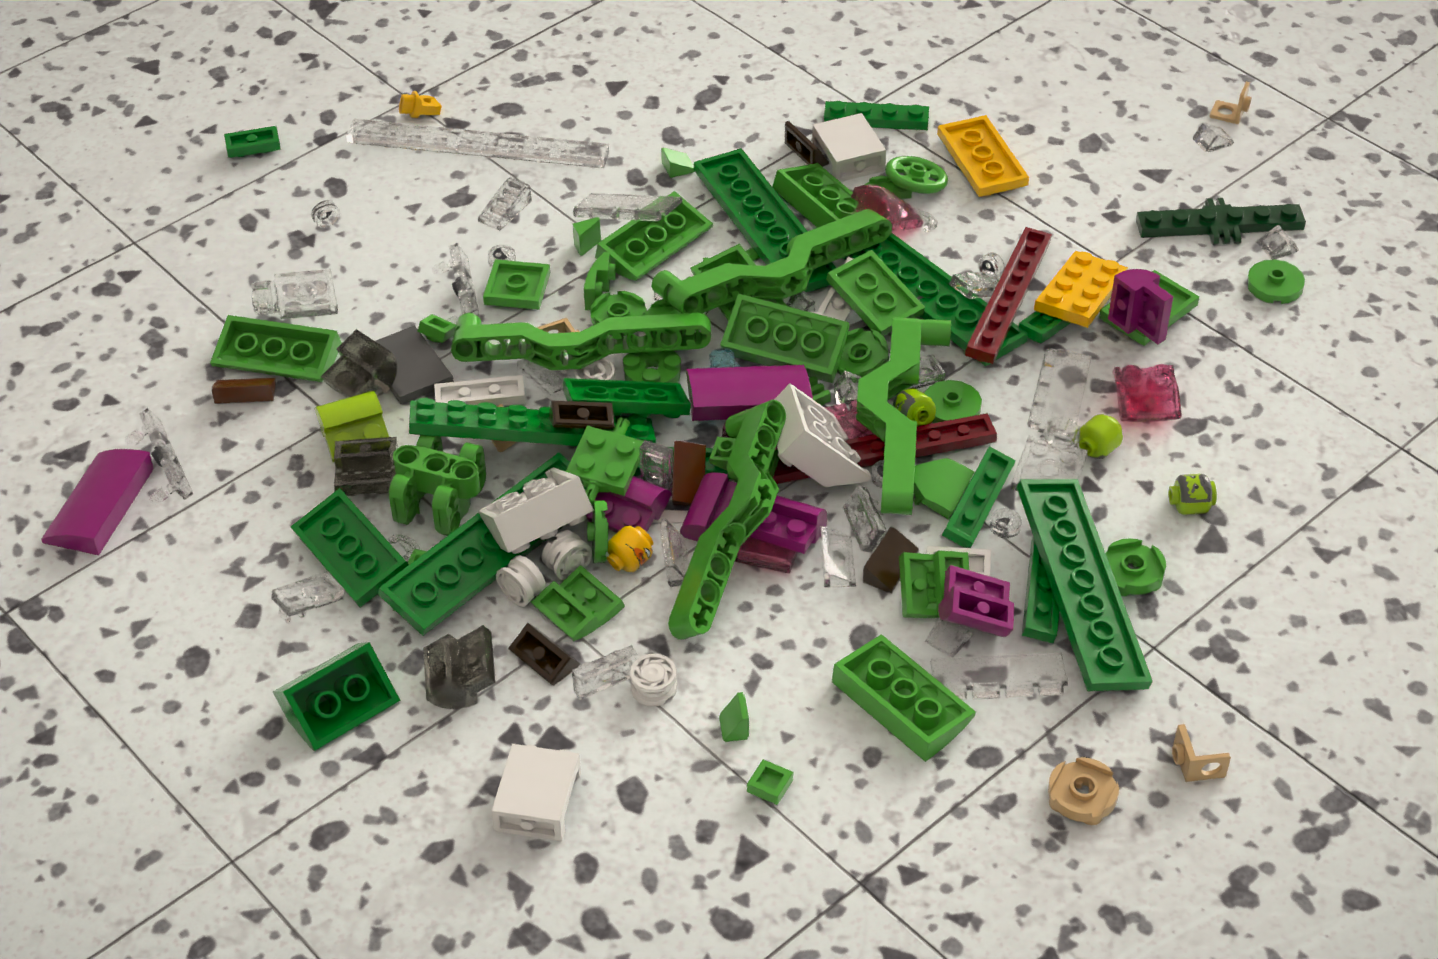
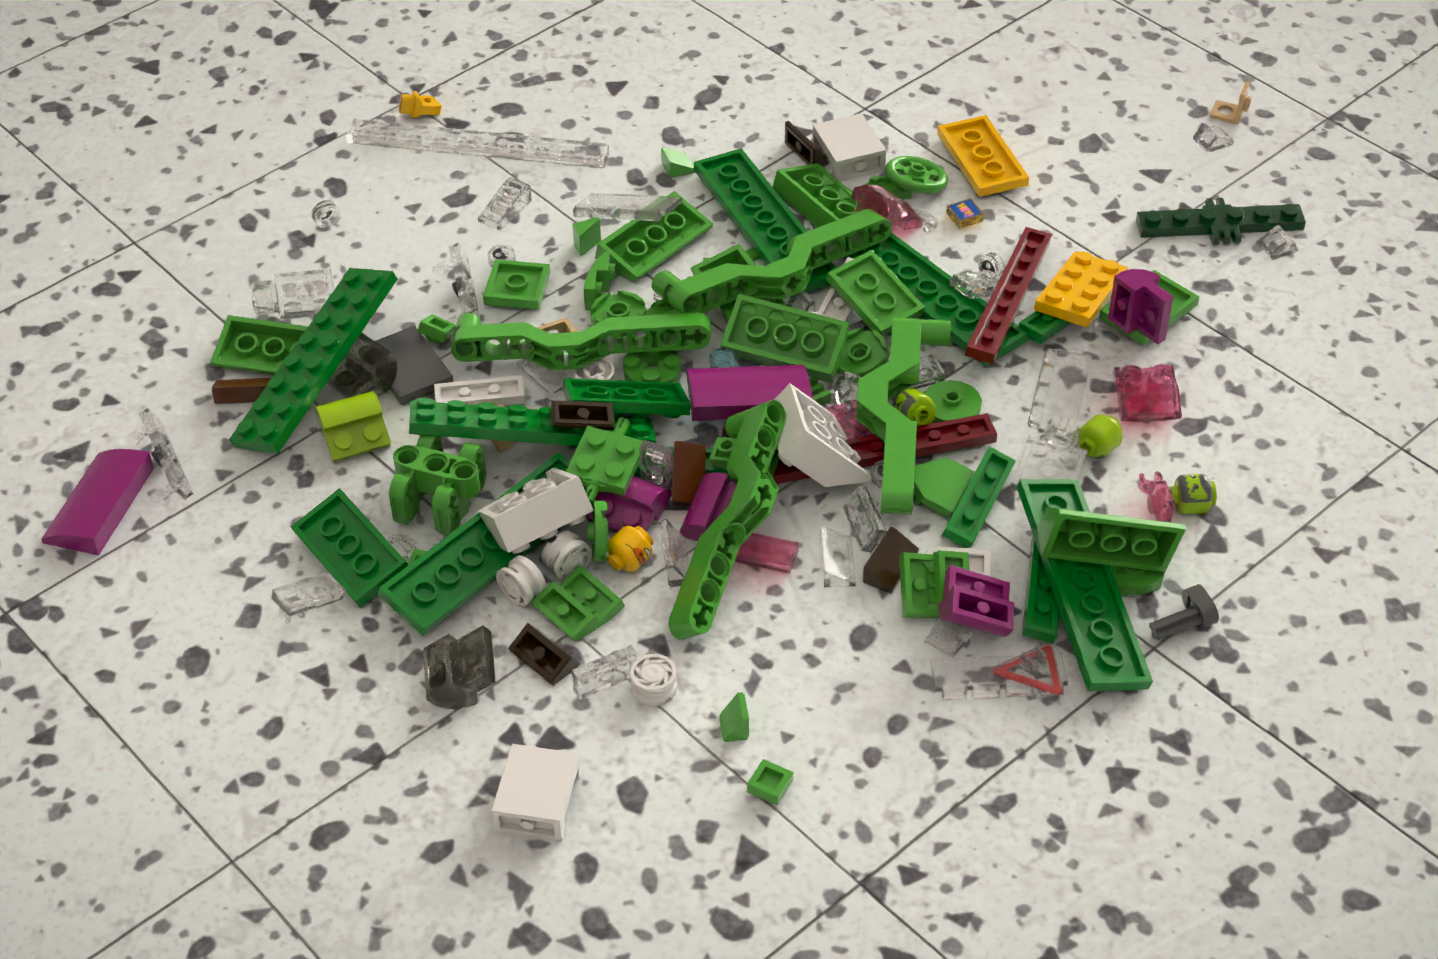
(252, 141): green plate -> none
(313, 360): none -> green plate
(337, 695): green slope -> none
(364, 465): clear smoke brick -> none
(791, 525): magenta brick -> none
(881, 115): green plate -> none
(902, 696): bright green slope -> none
(965, 213): none -> tile
(1005, 523): clear tile -> none
(1034, 668): none -> clear piece
(1083, 807): tan plate -> none
(1108, 539): none -> bright green slope
(1159, 499): none -> clear pink plate
(1191, 764): tan bracket -> none
(1199, 612): none -> dark grey piece
(1275, 281): bright green plate -> none

